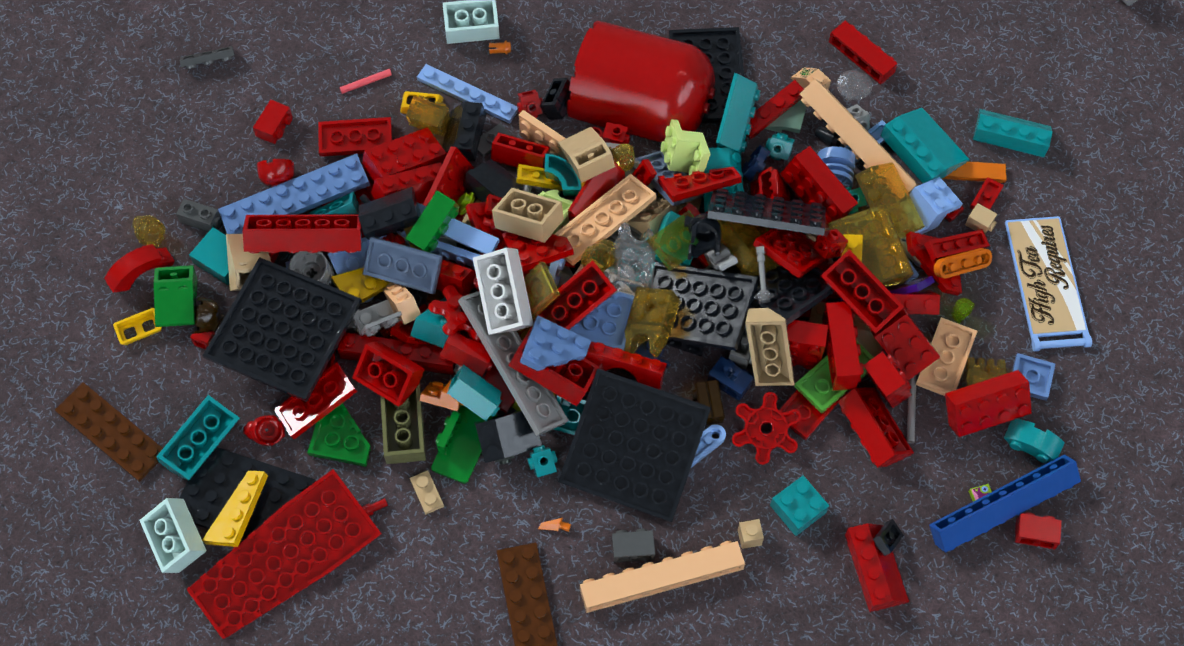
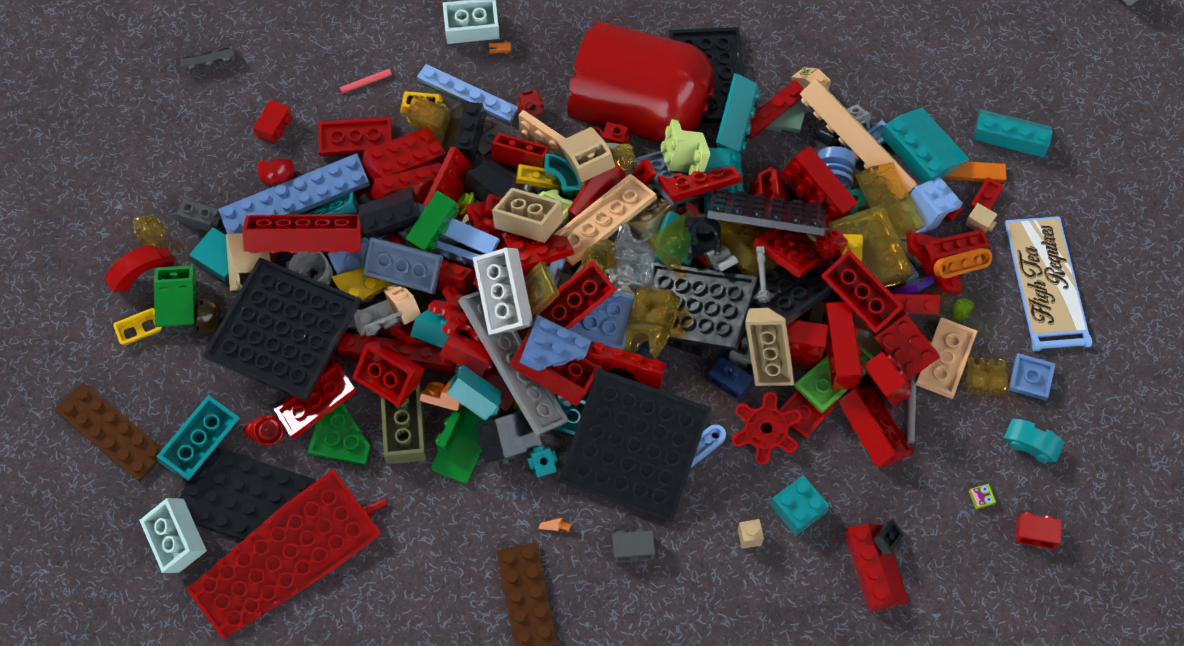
(202, 339): red slope -> none
(235, 515): yellow wing -> none
(426, 492): tan plate -> none
(556, 99): black brick -> none
(661, 576): light nougat brick -> none
(709, 395): dark brown brick -> none
(756, 163): dark blue plate -> none
(785, 143): teal brick -> none
(854, 85): clear dish -> none
(863, 52): red brick -> none
(988, 403): red brick -> none
(1005, 503): blue brick -> none

